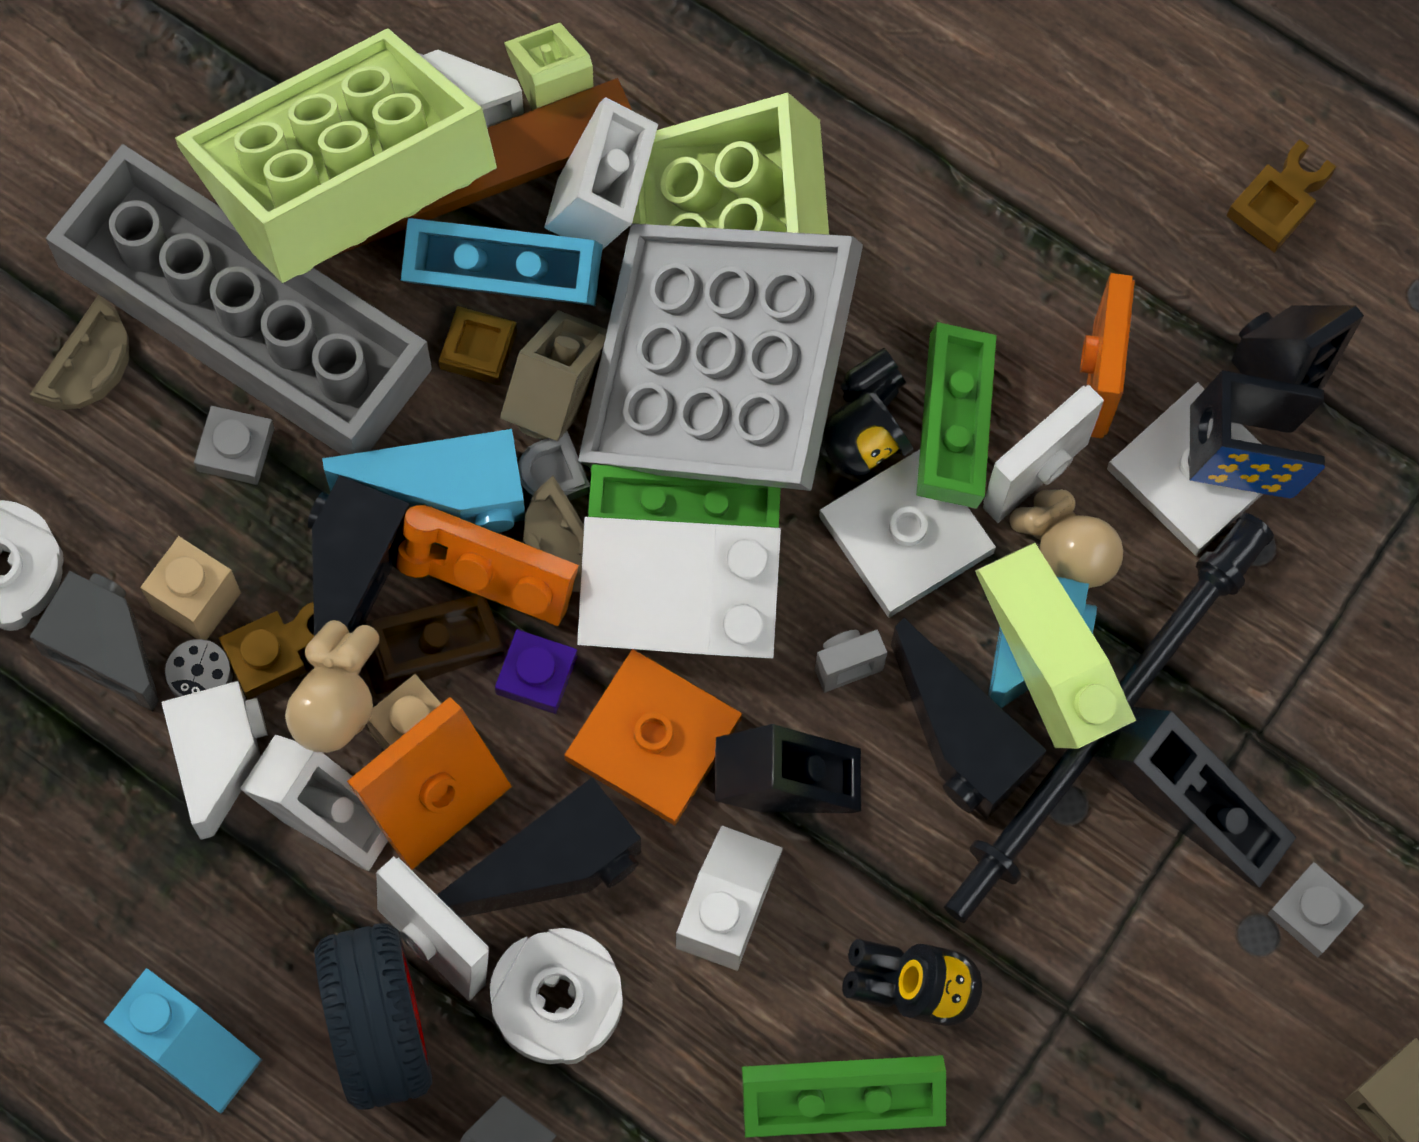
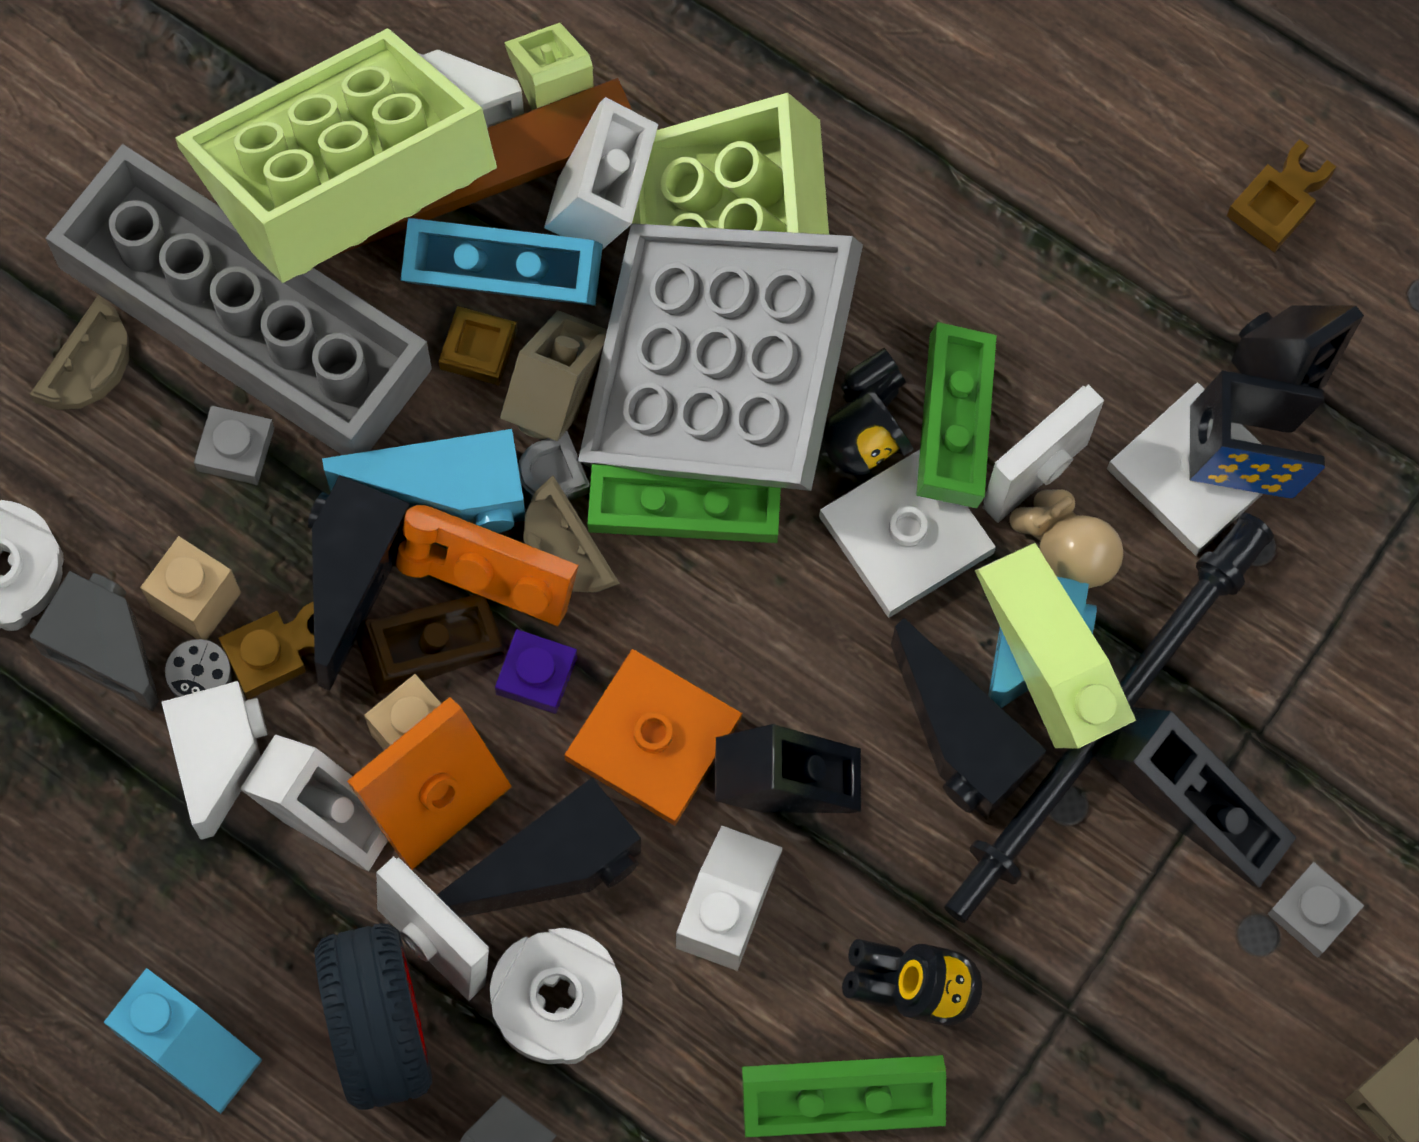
(333, 698): tan piece -> none
(679, 587): white slope -> none
(849, 658): light grey plate -> none
(1106, 350): orange plate -> none

